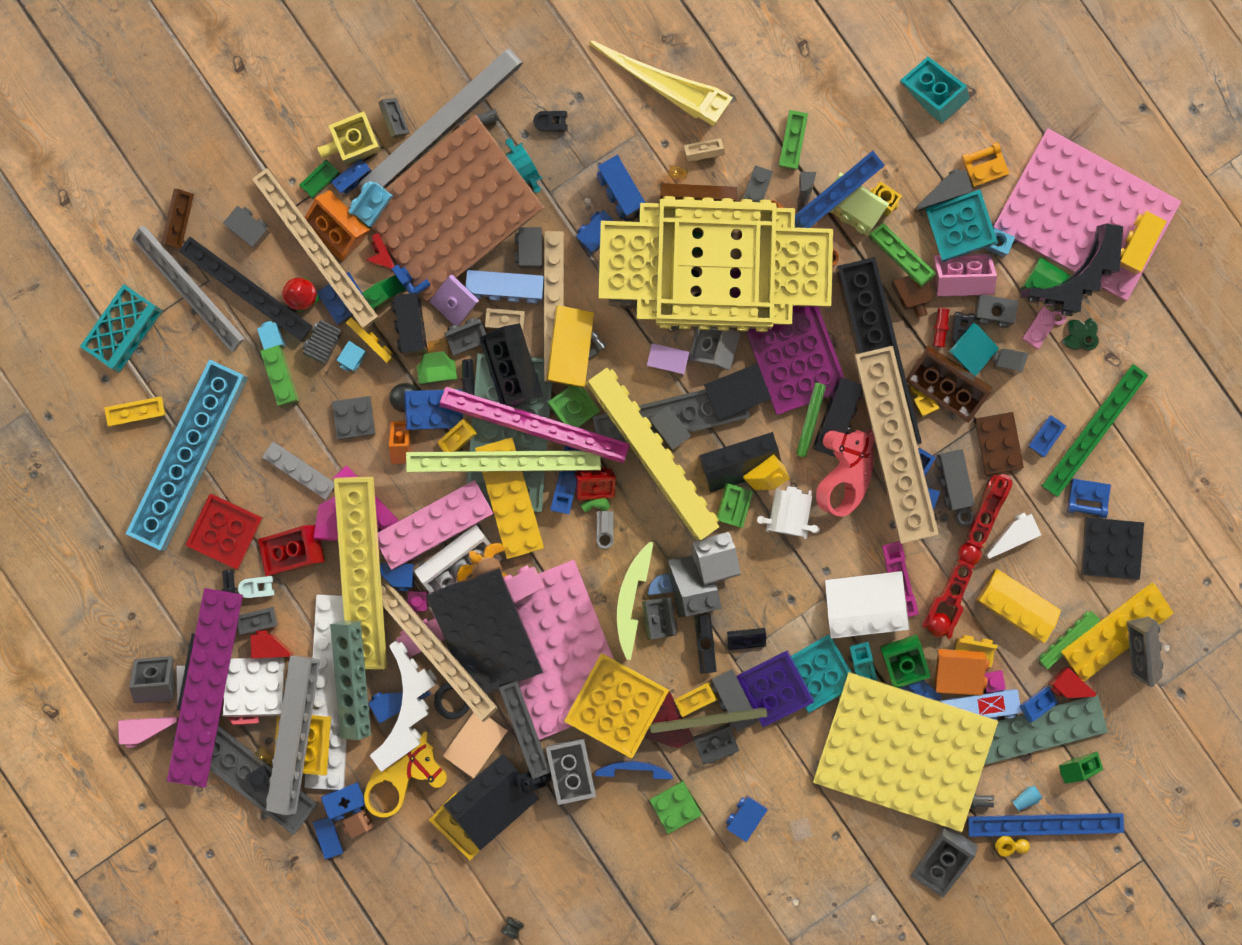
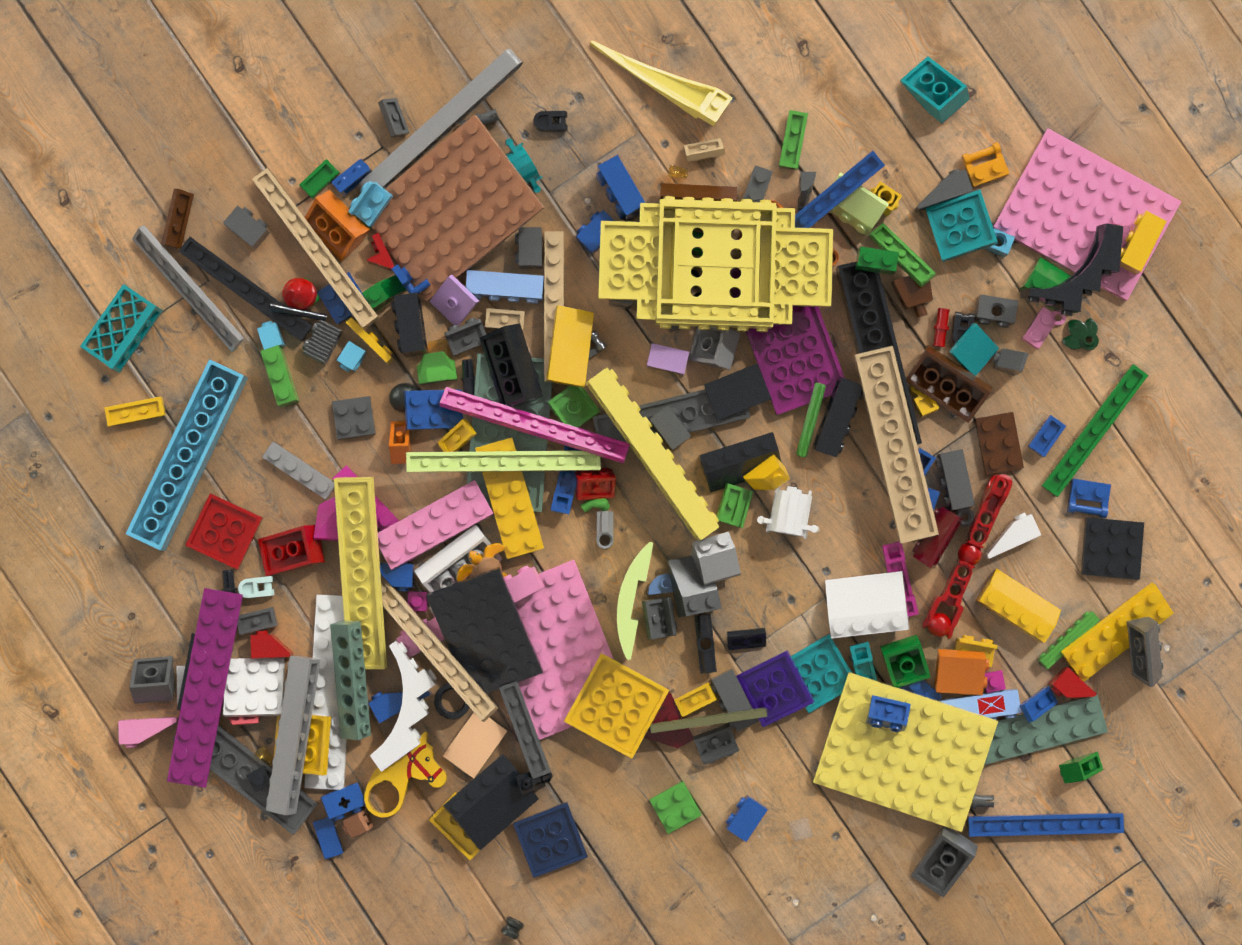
(297, 312): none -> black bar
(351, 140): light yellow brick -> none
(550, 839): none -> dark blue plate
(571, 771): light grey brick -> none
(609, 769): blue slope -> none
(854, 470): coral animal -> none
(876, 260): none -> green brick
(888, 714): none -> blue bracket
(933, 547): none -> dark red slope
(965, 275): bright pink slope -> none
(1006, 846): yellow plate -> none
(1027, 798): medium azure cone -> none

